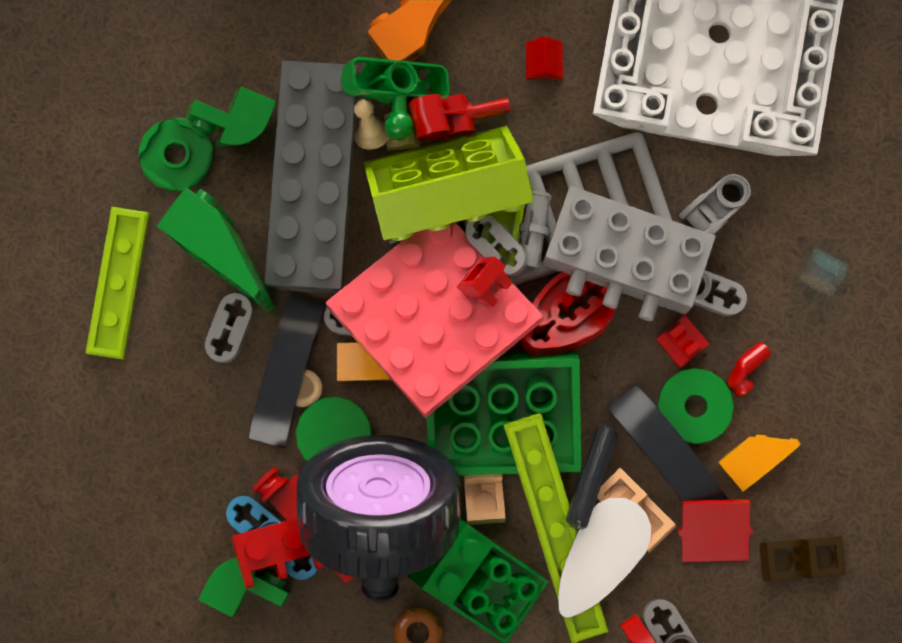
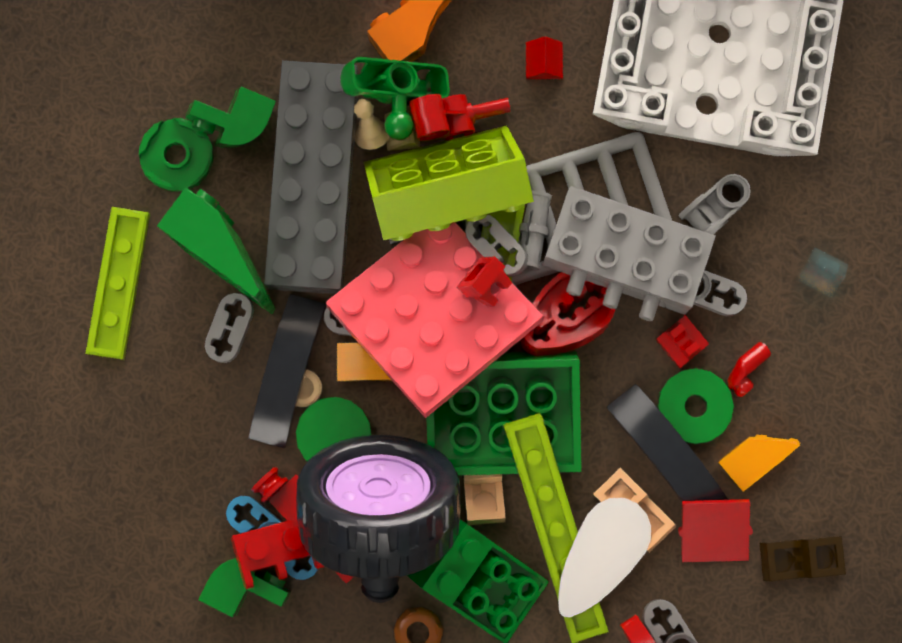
(591, 477): black axle -> none

